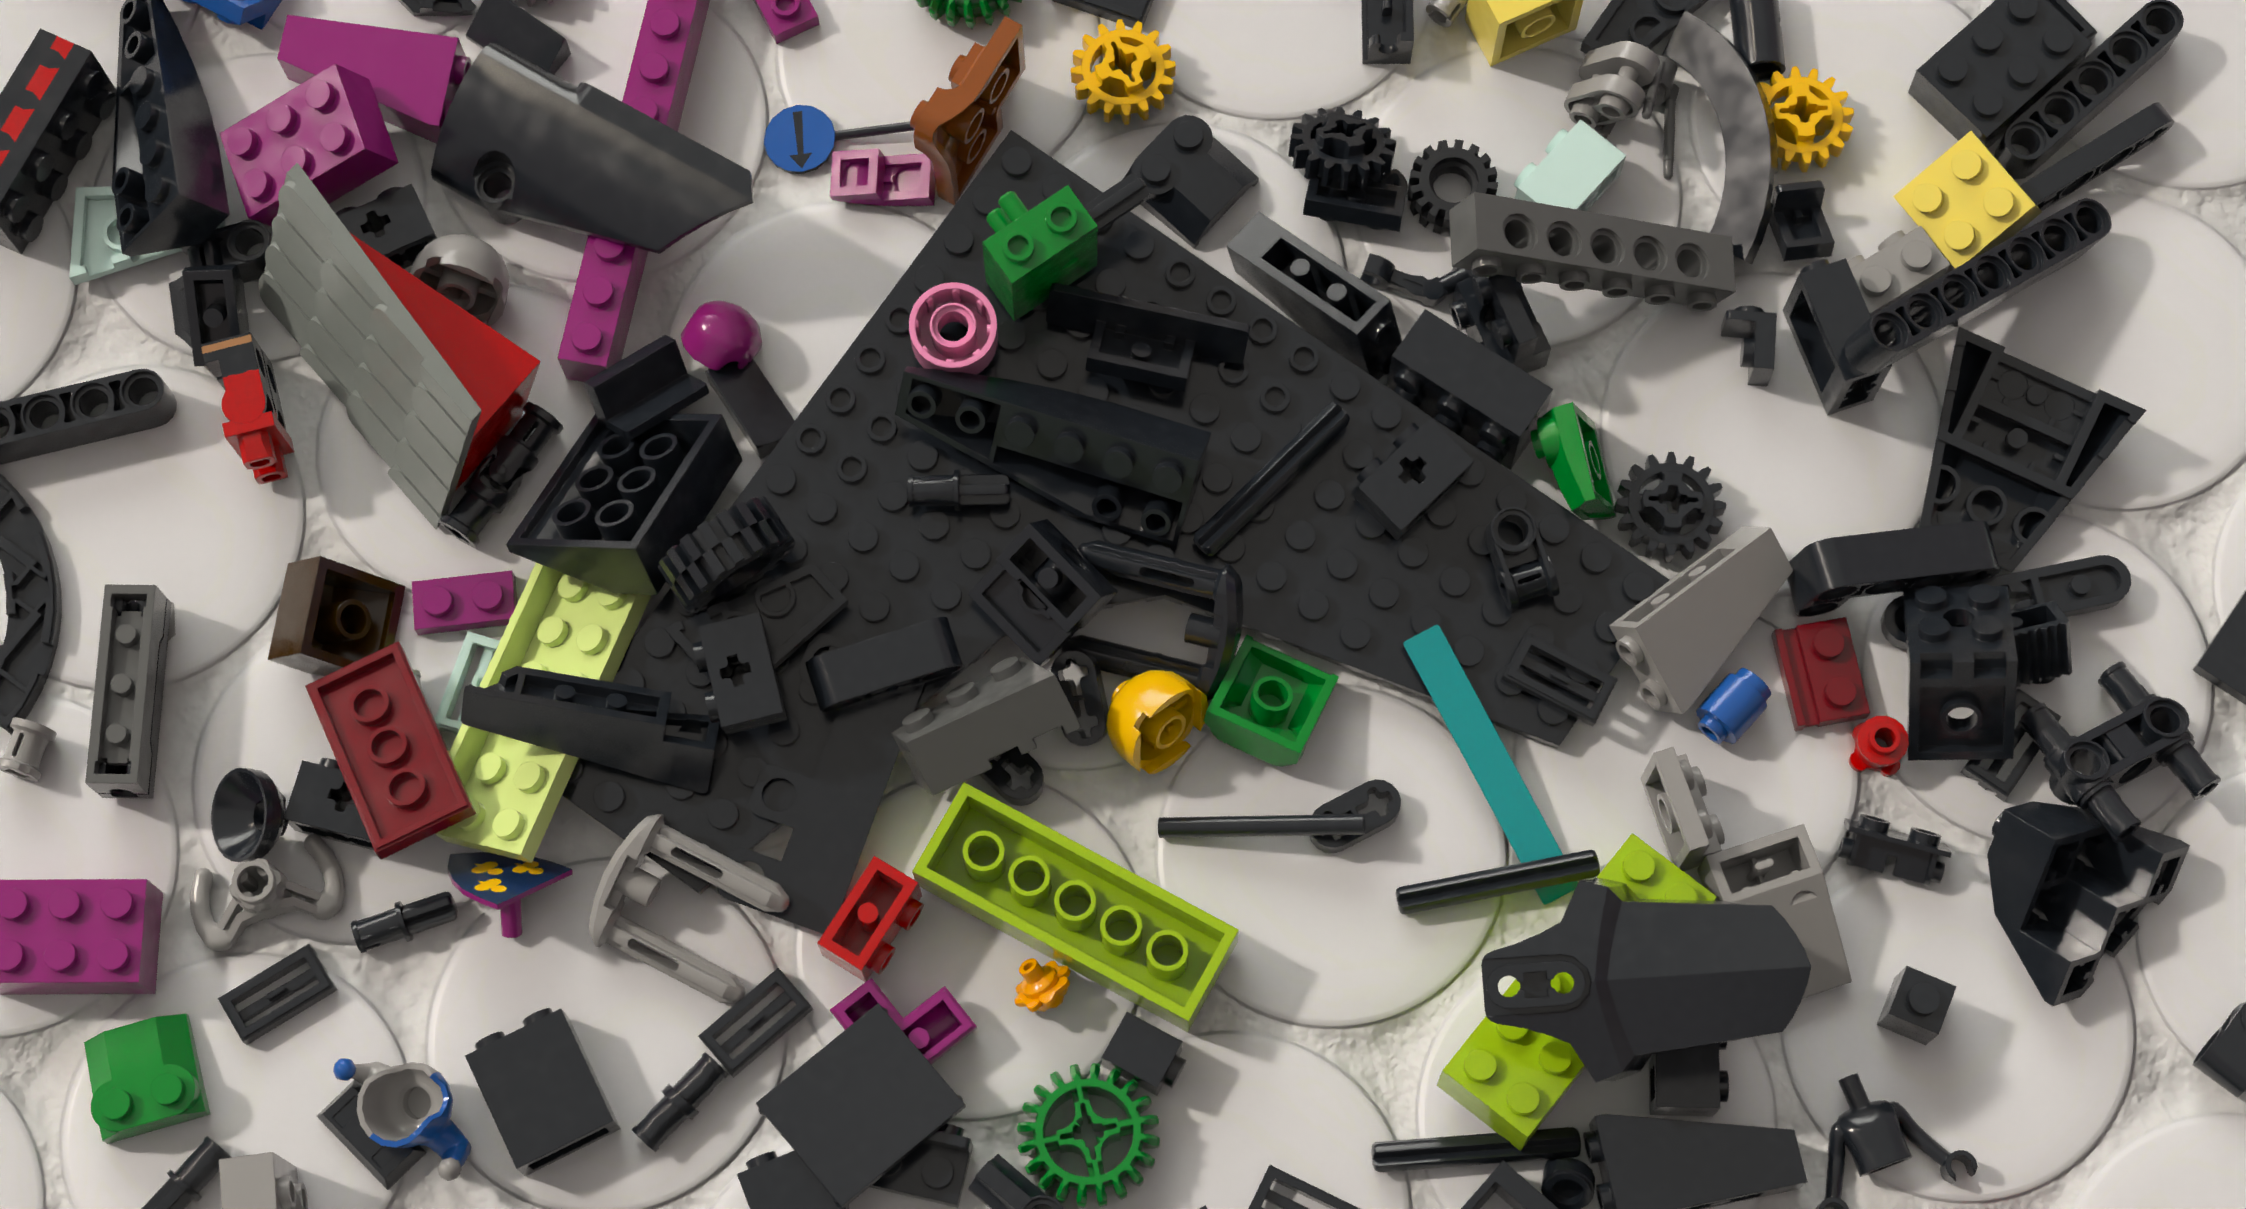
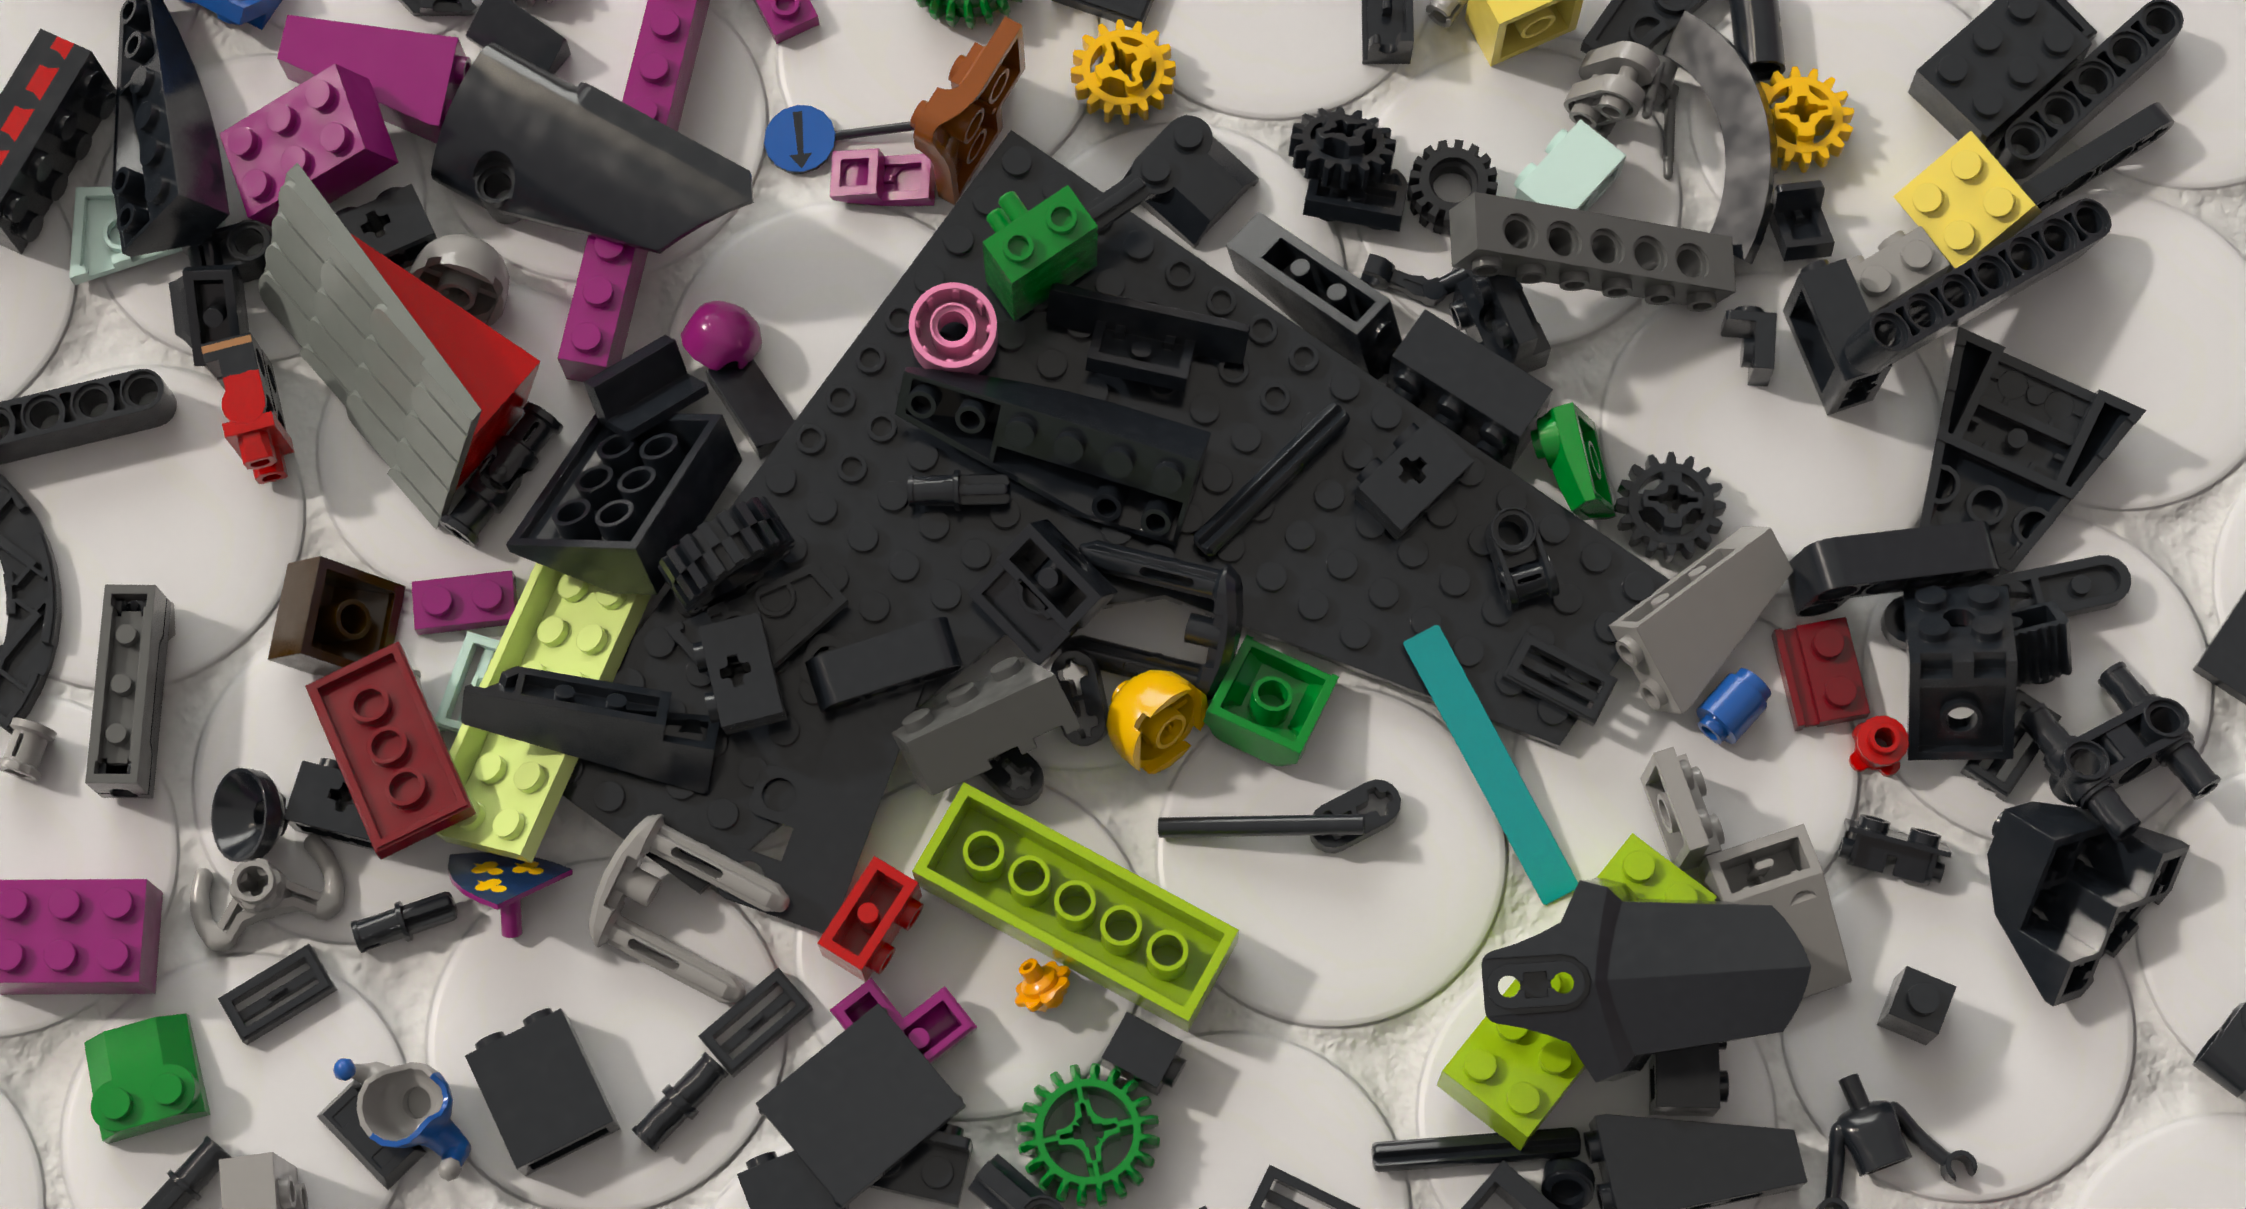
(1497, 881): black axle -> none

